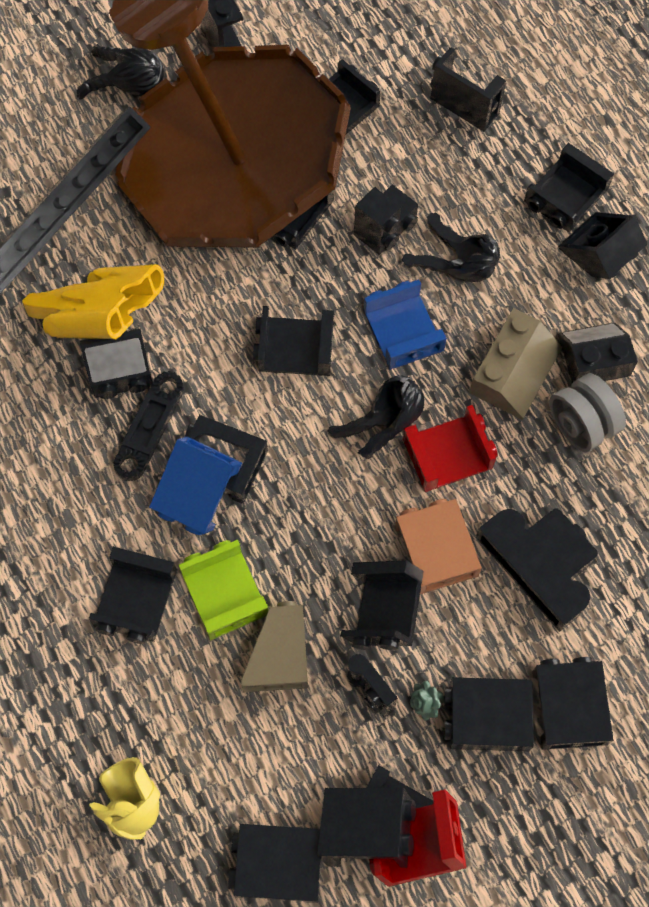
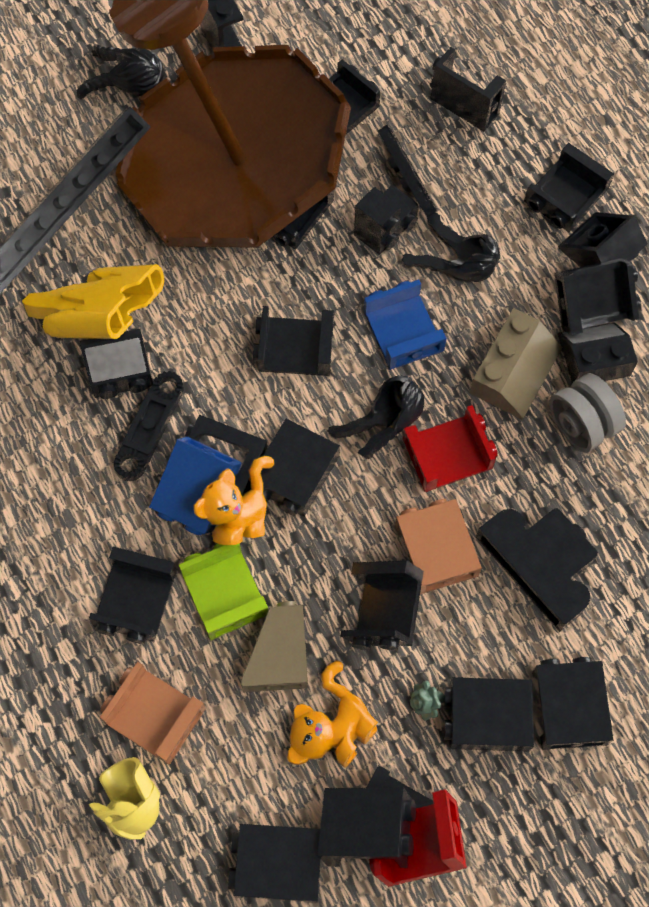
(151, 713): none -> nougat panel
(235, 514): none -> light orange animal
(299, 467): none -> black brick
(314, 732): none -> light orange animal
(378, 694): black plate -> none
(400, 162): none -> black plate
(597, 295): none -> black panel

